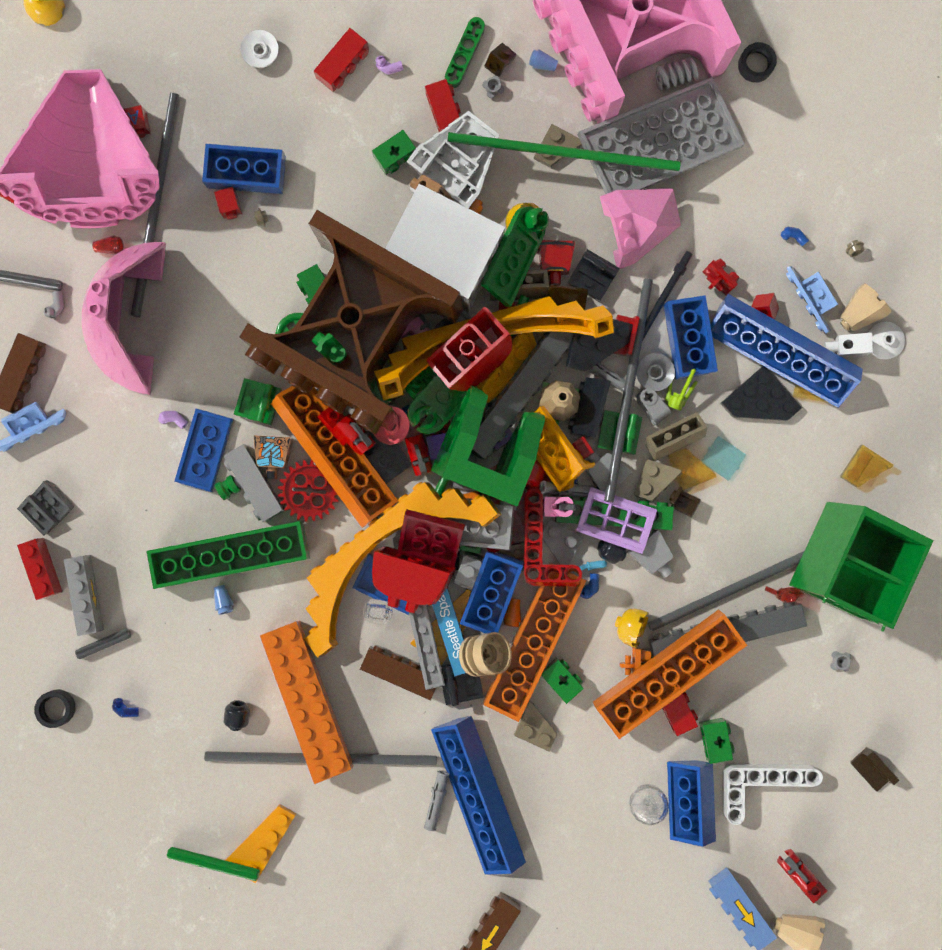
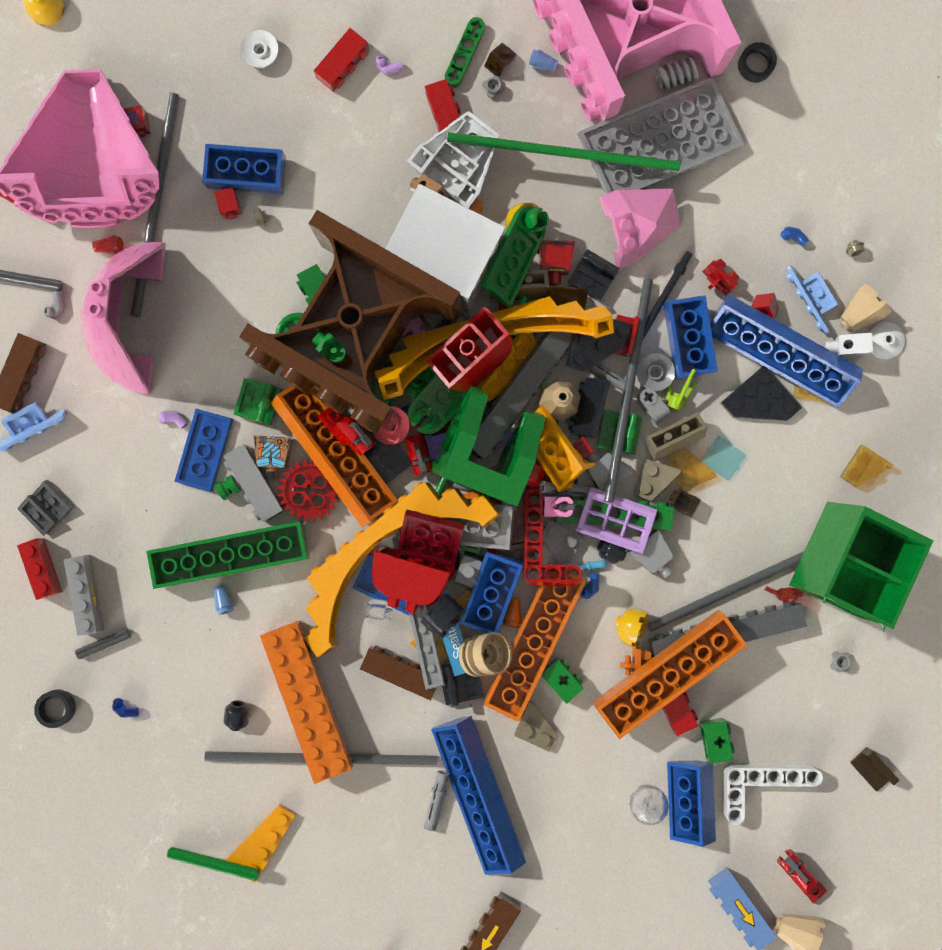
(399, 144): green brick -> none
(443, 616): none -> black brick
(557, 137): dark tan wing -> none

